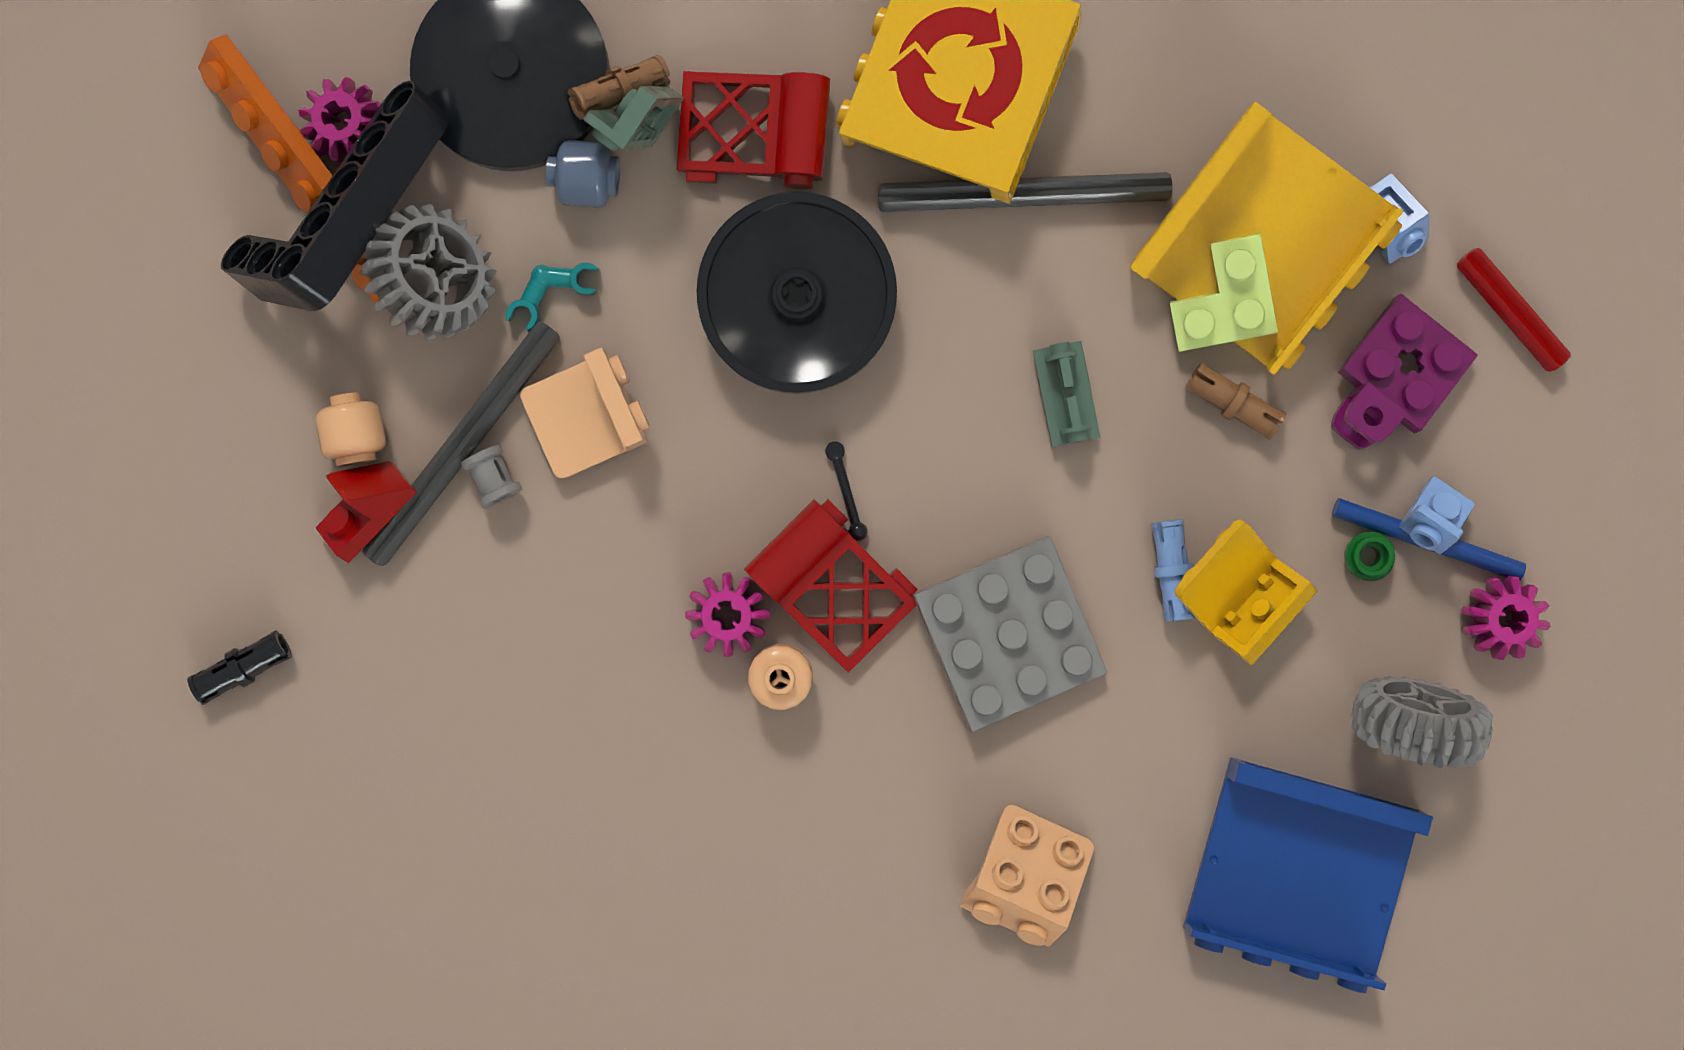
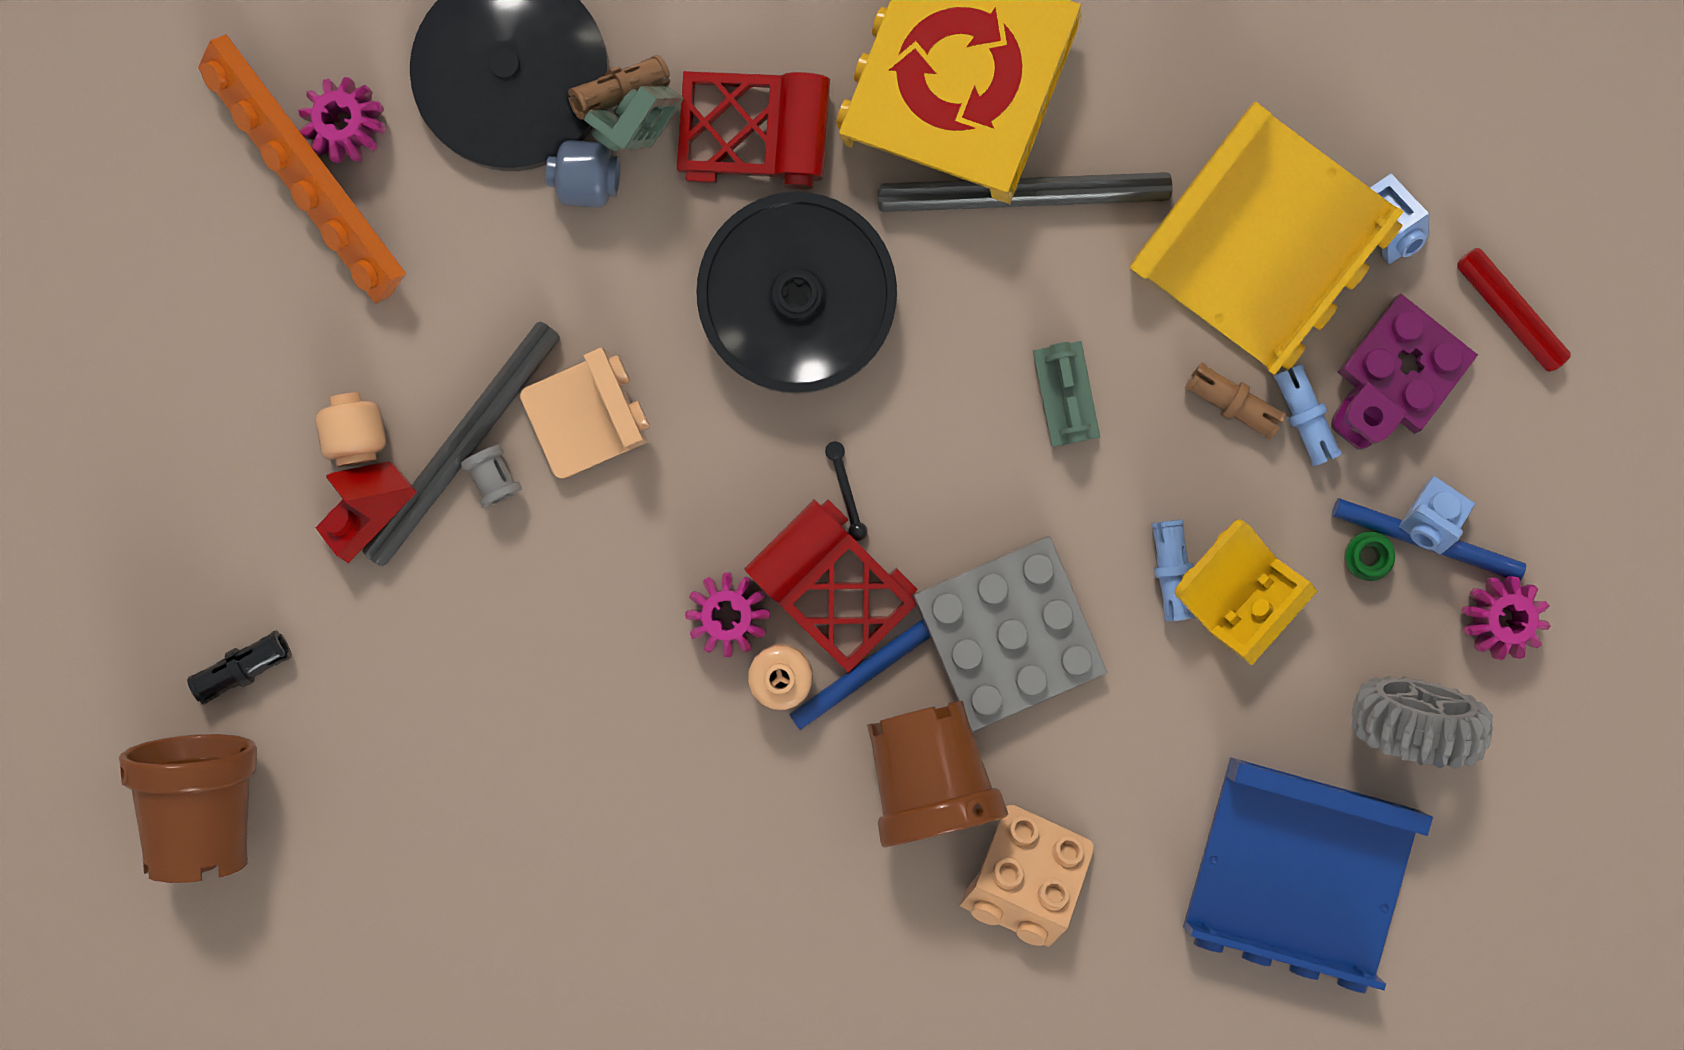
(191, 803): none -> dark orange piece
(352, 205): black beam -> none
(417, 285): light grey gear -> none
(544, 277): teal arm -> none
(860, 675): none -> blue bar
(931, 776): none -> dark orange piece
(1240, 307): yellowish green plate -> none
(1307, 415): none -> light blue pin

